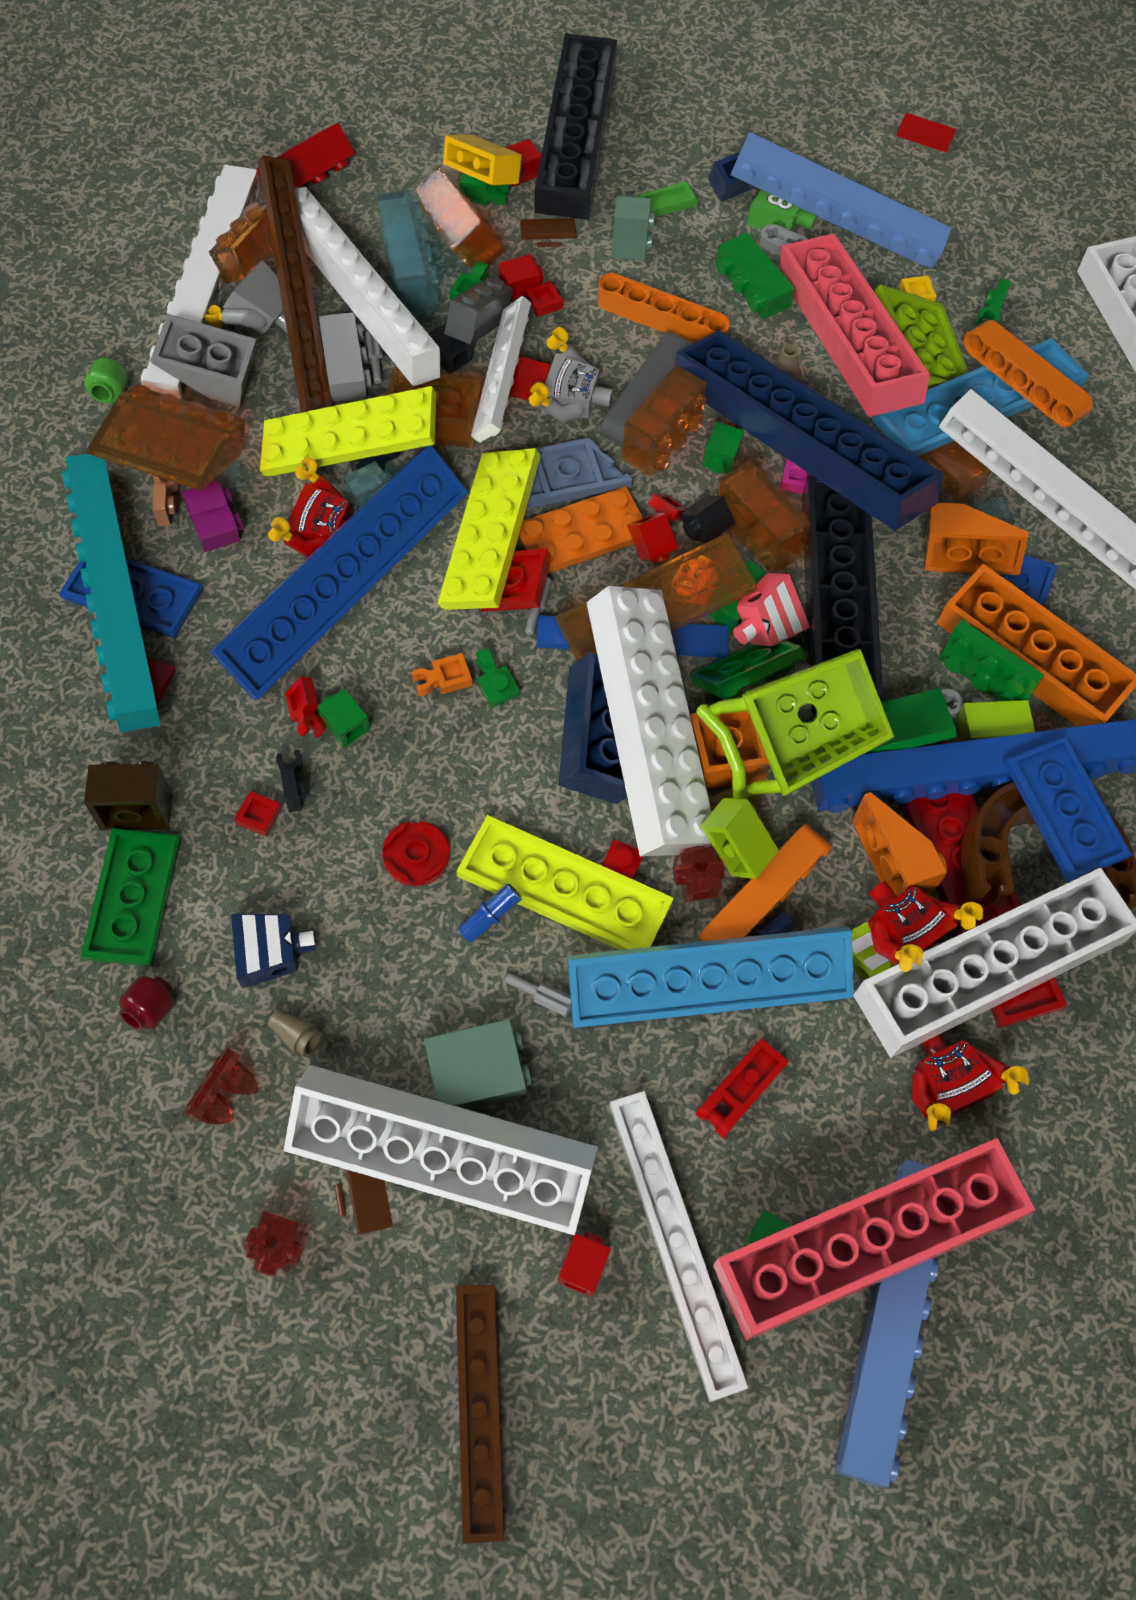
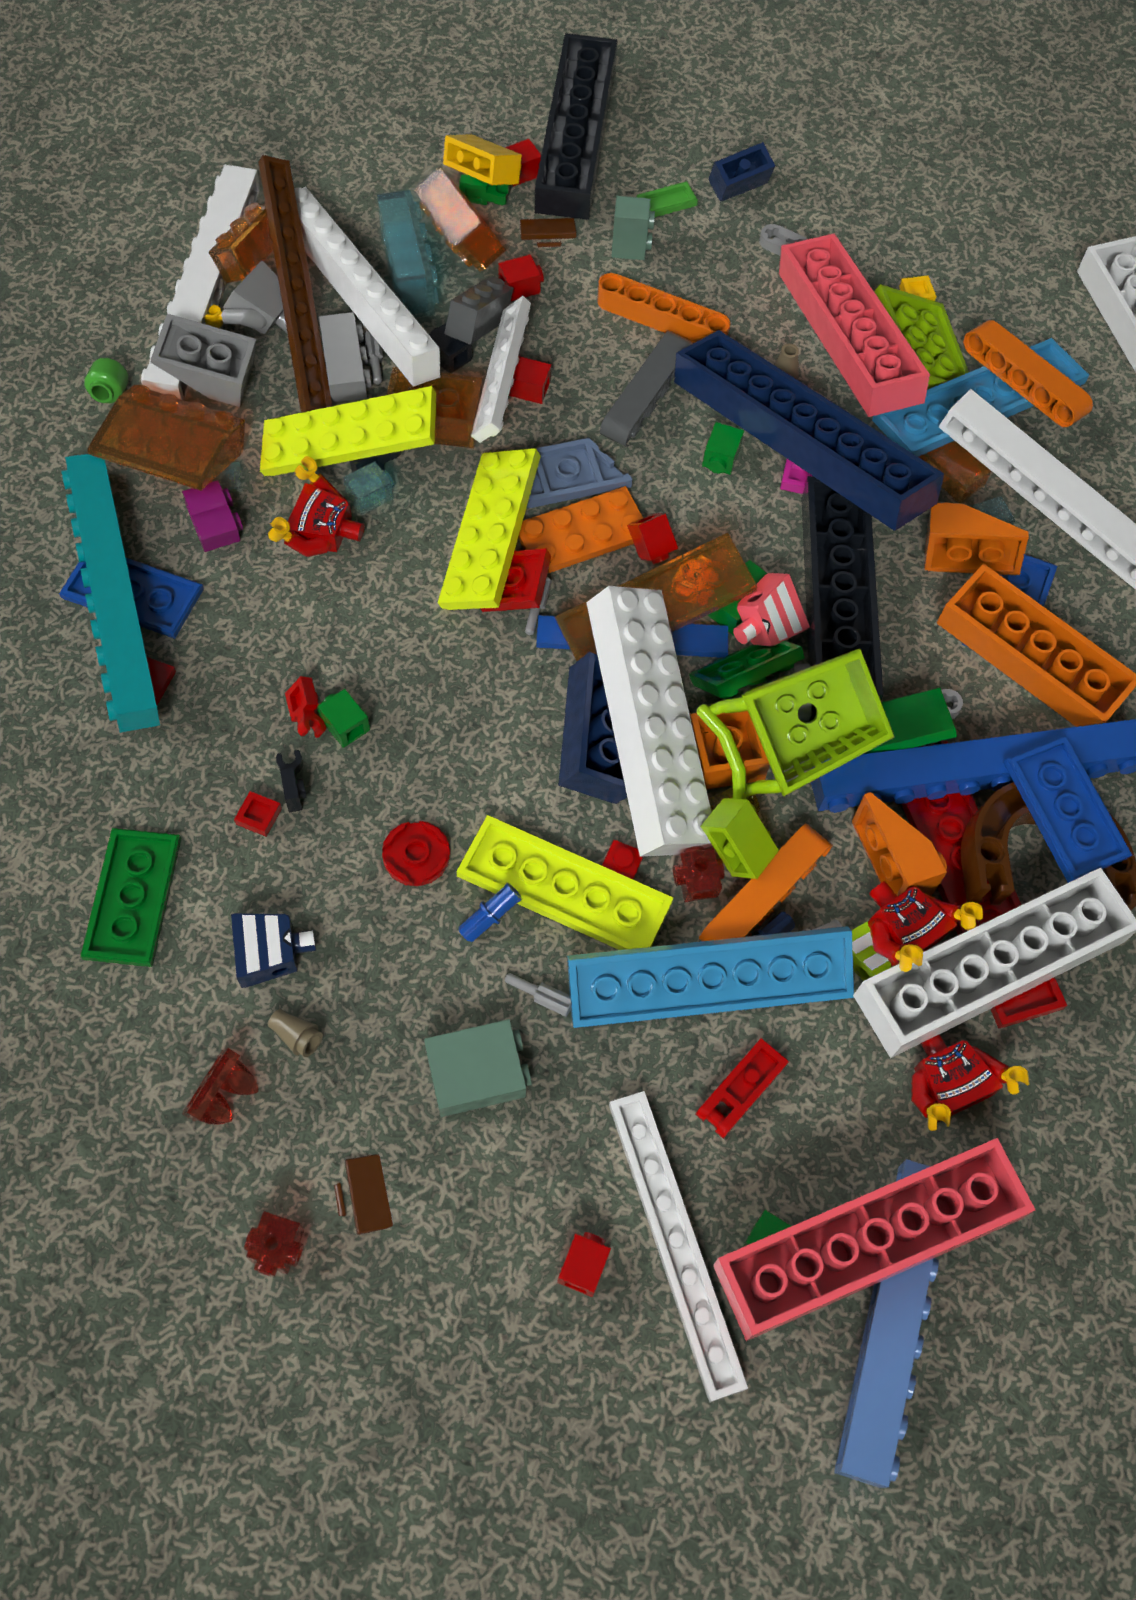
(128, 796): dark brown brick -> none
(146, 1002): dark red head -> none
(163, 503): nougat plate -> none
(316, 155): red slope -> none
(339, 573): blue plate -> none
(440, 1149): white brick -> none
(447, 674): orange plate -> none
(467, 281): green plate -> none
(479, 1415): reddish brown plate -> none
(495, 683): green plate -> none
(544, 298): red plate -> none
(570, 383): light grey torso -> none
(664, 422): clear orange brick -> none
(665, 504): red plate -> none
(707, 518): black brick -> none
(754, 276): green brick -> none
(764, 517): clear orange brick -> none
(772, 210): bright green torso -> none
(840, 201): medium blue brick -> none
(926, 132): red tile -> none
(989, 665): green plate -> none
(994, 302): green plate -> none
(994, 719): lime brick -> none

